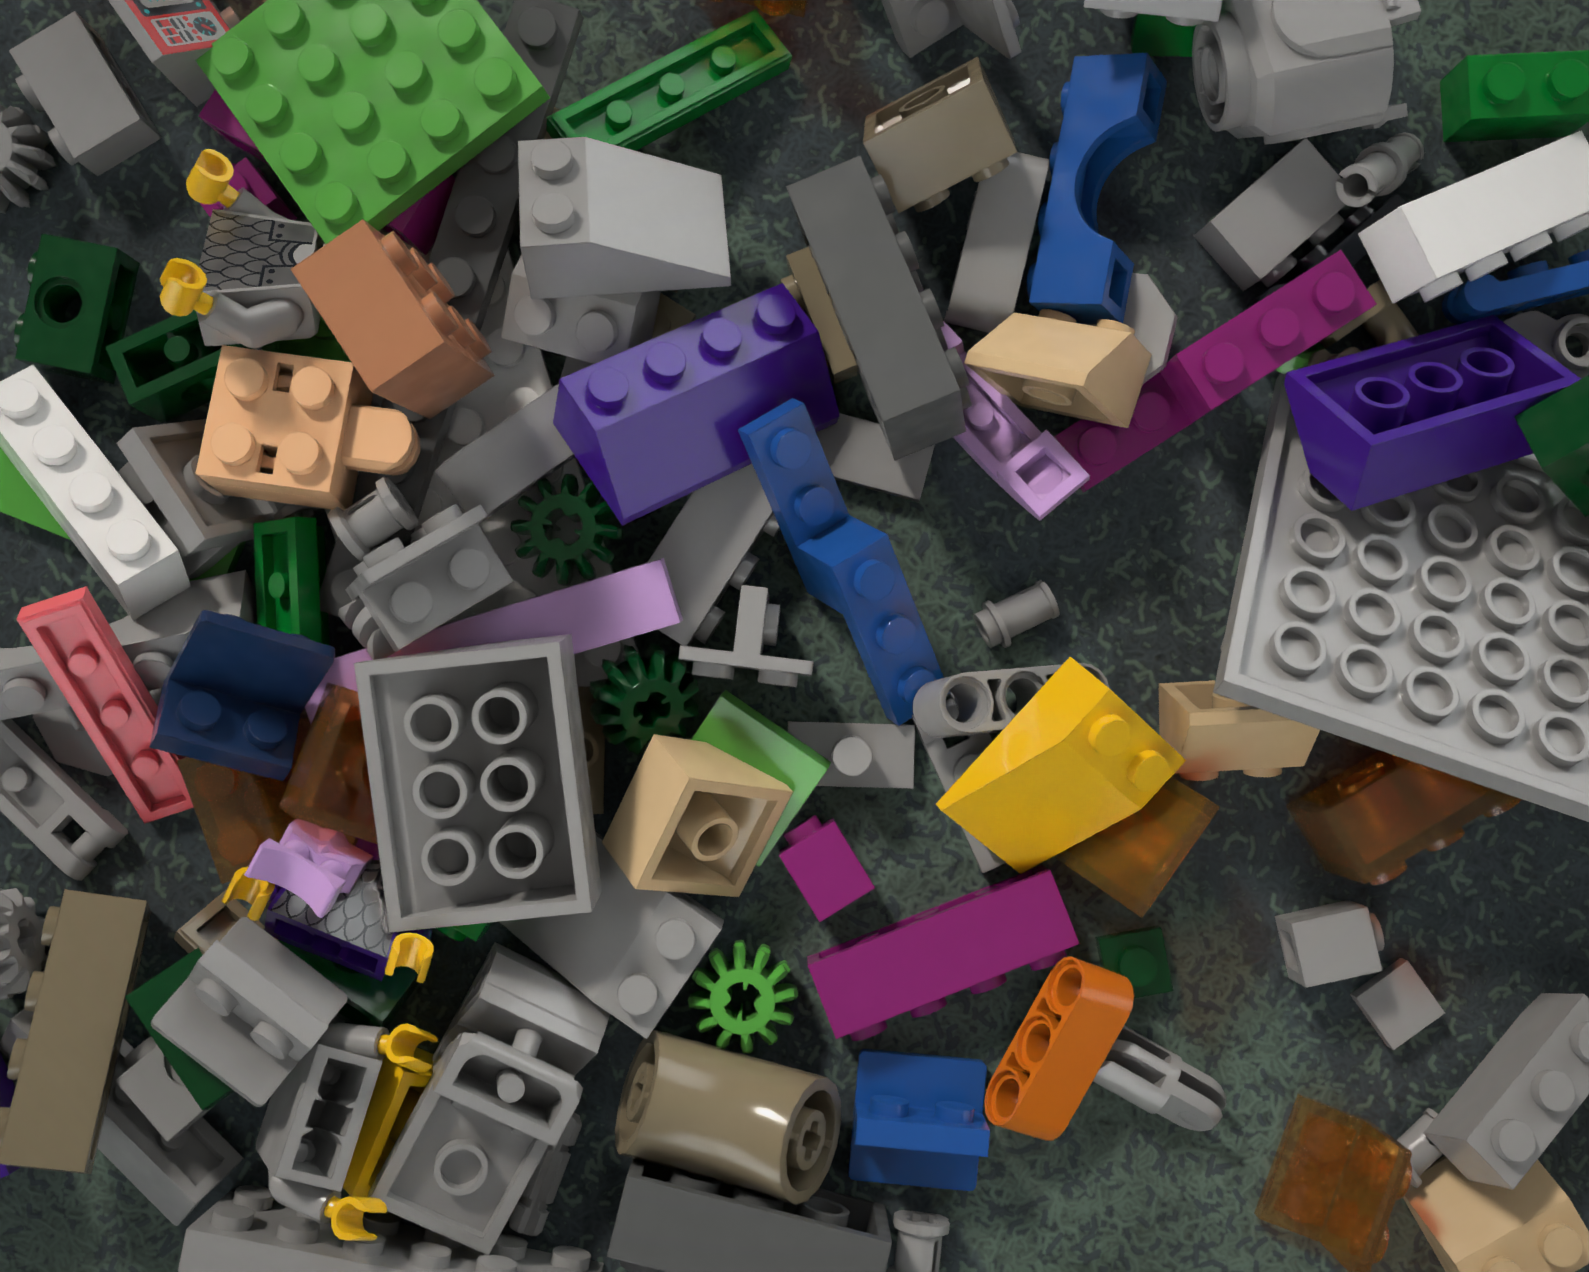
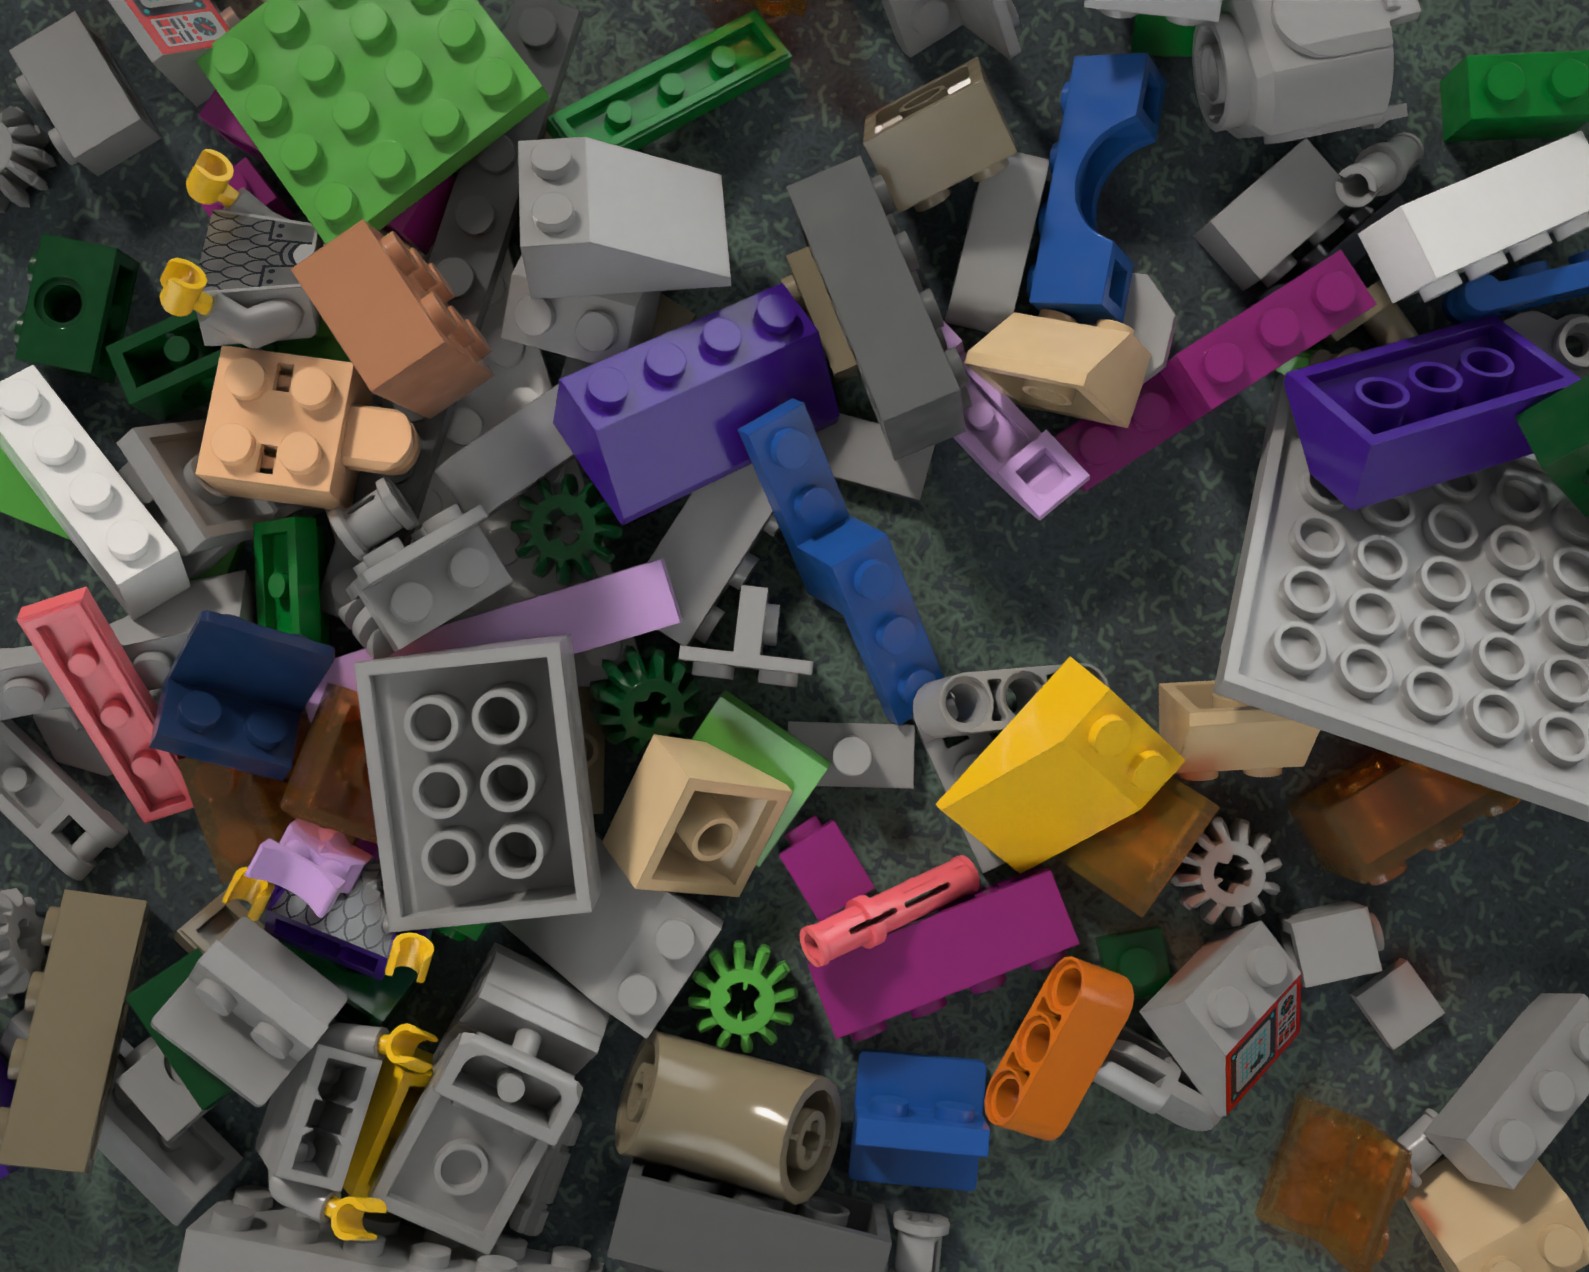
(835, 938): none -> coral pin
(1016, 614): light grey pin -> none
(1229, 1012): none -> light grey slope
(1230, 894): none -> light grey gear

